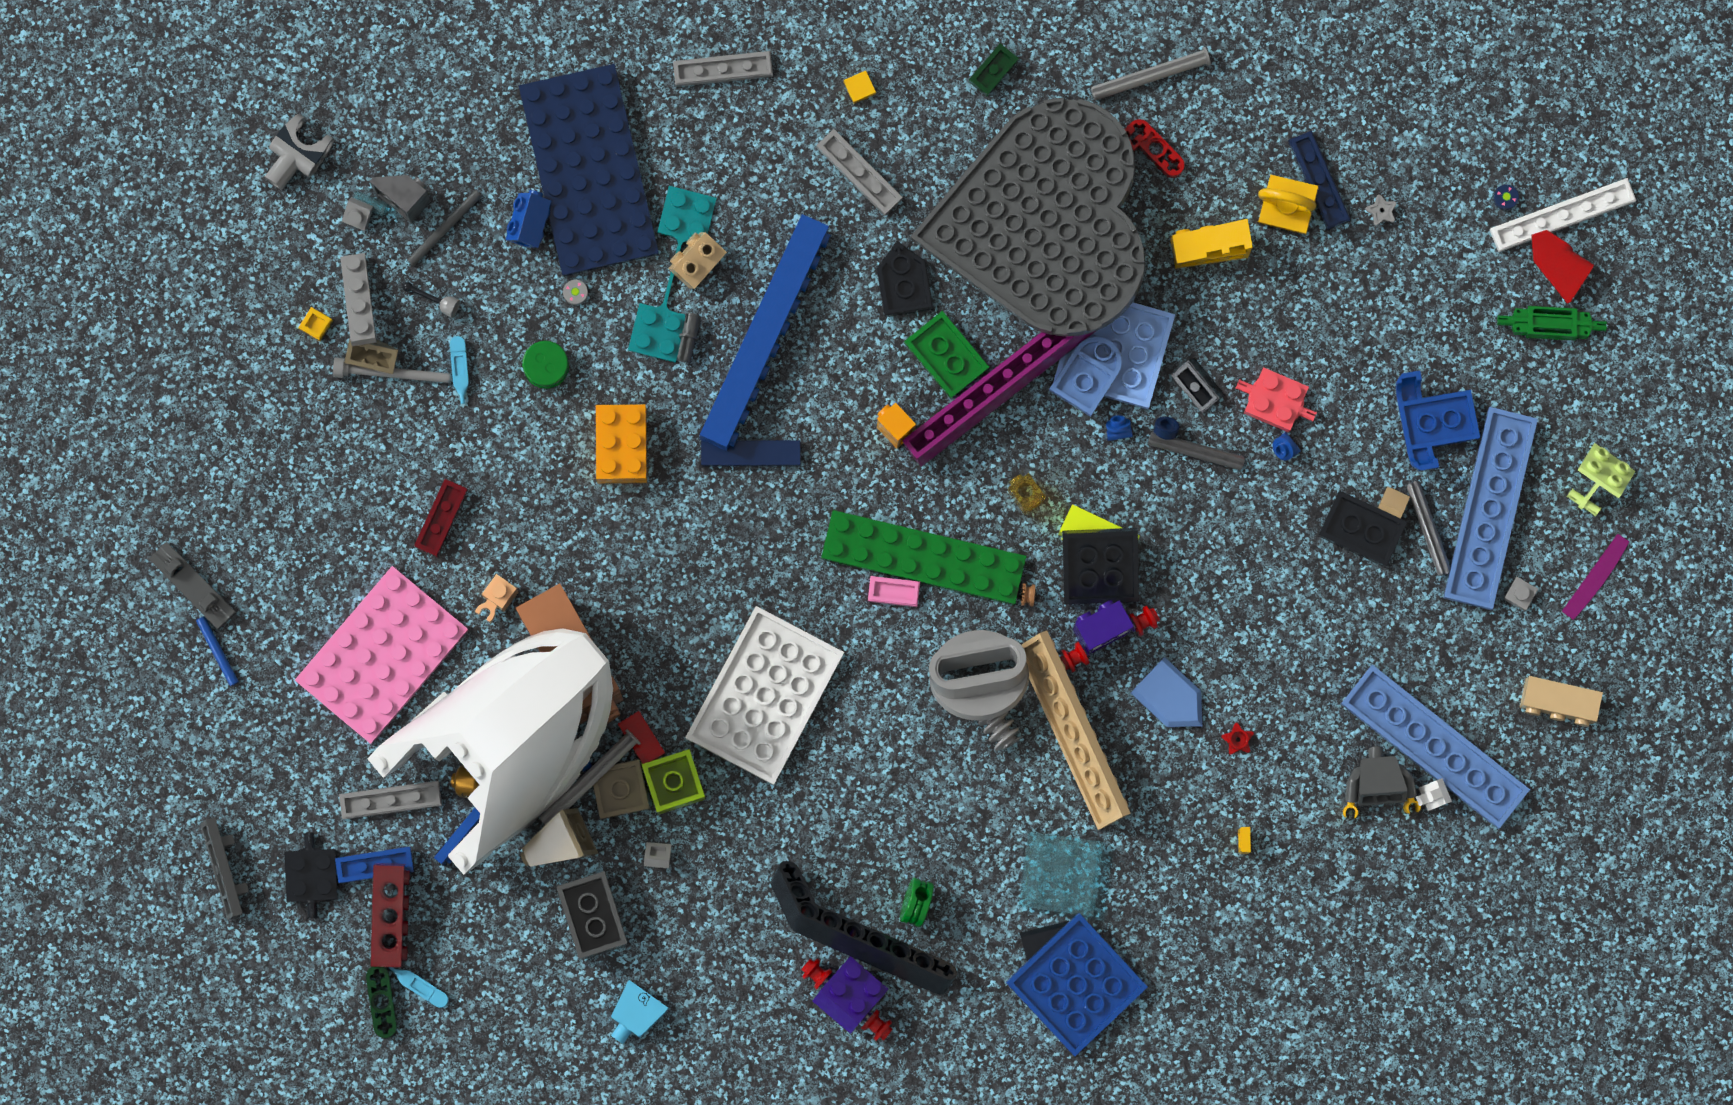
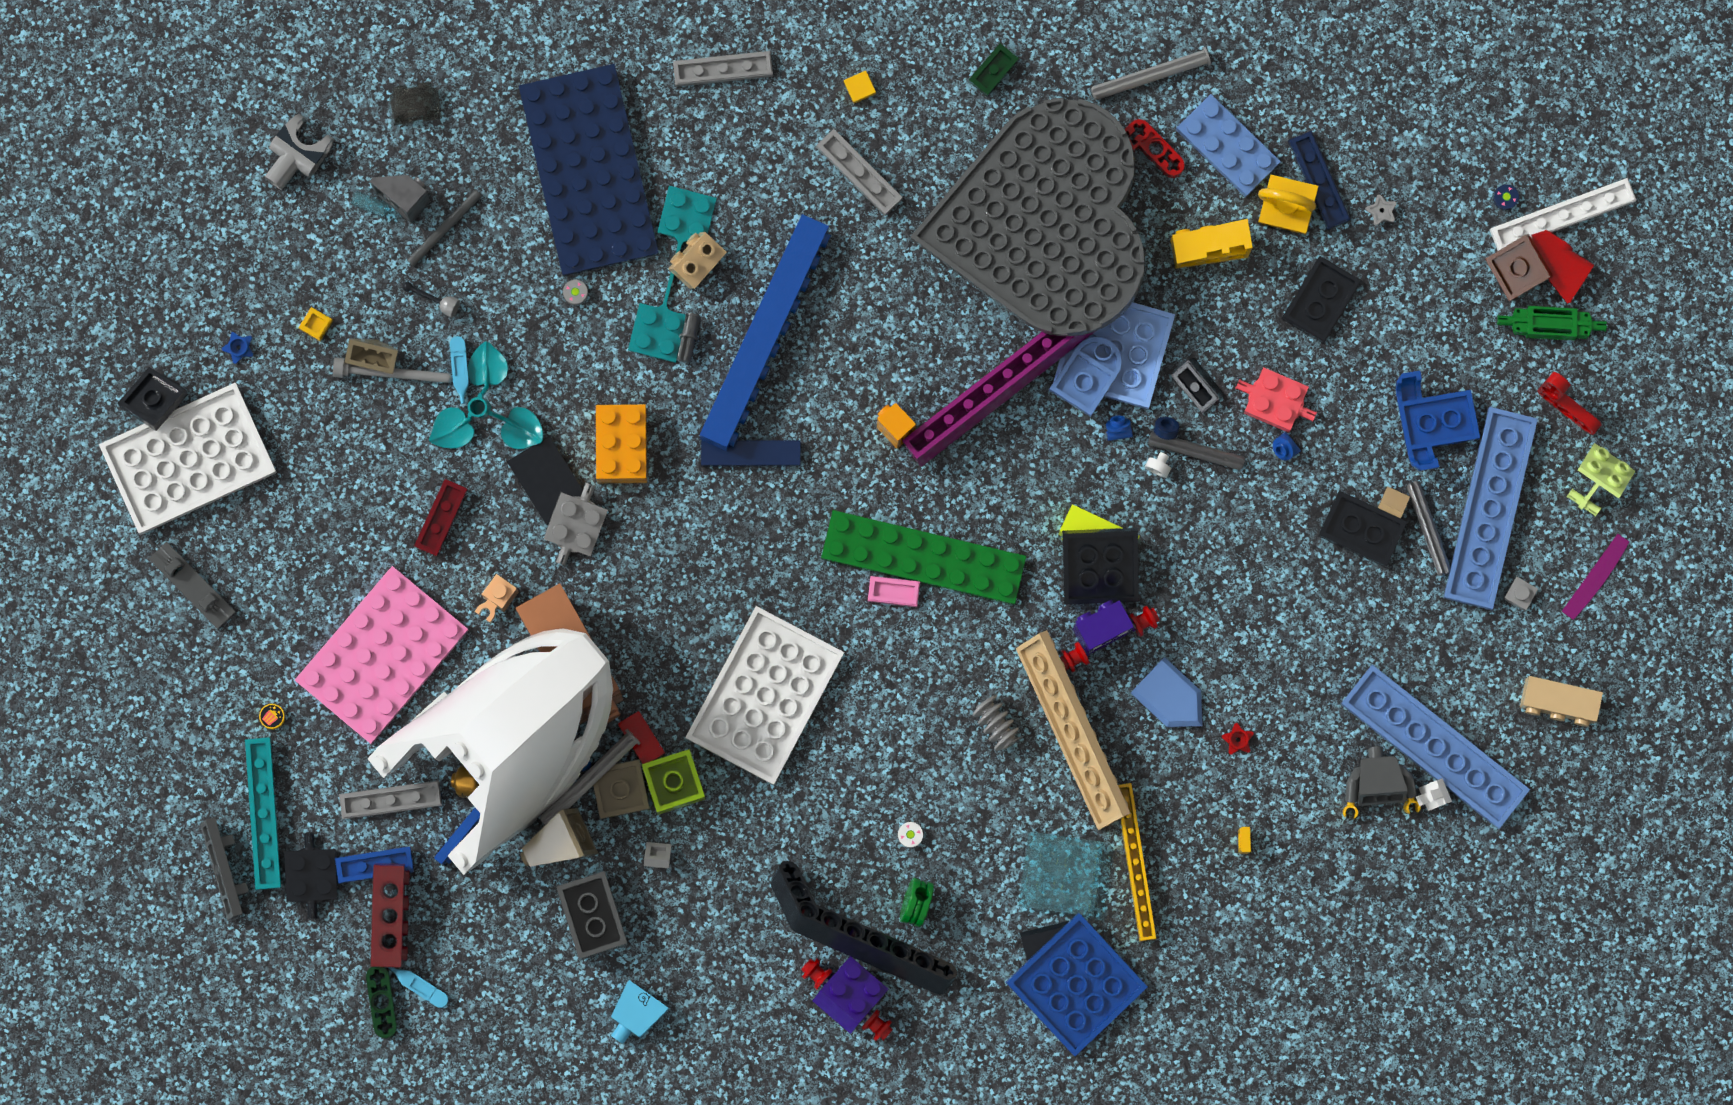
(152, 398): none -> black plate
(189, 461): none -> white plate
(217, 651): blue bar -> none
(236, 340): none -> blue plate
(263, 813): none -> teal plate
(272, 716): none -> tile
(357, 213): light grey plate -> none
(358, 299): light grey plate -> none
(415, 104): none -> clear smoke cylinder
(452, 427): none -> teal plant
(528, 219): blue brick -> none
(544, 476): none -> black tile
(545, 364): green head -> none
(575, 524): none -> light grey plate
(904, 282): black tile -> none
(910, 834): none -> white tile
(946, 355): green plate -> none
(984, 694): light grey piece -> none
(1029, 595): medium nougat bush -> none
(1031, 502): clear yellow brick -> none
(1136, 868): none -> yellow piece
(1159, 466): none -> white tile
(1228, 145): none -> medium blue plate
(1321, 299): none -> black tile
(1518, 267): none -> plate
(1554, 391): none -> red beam

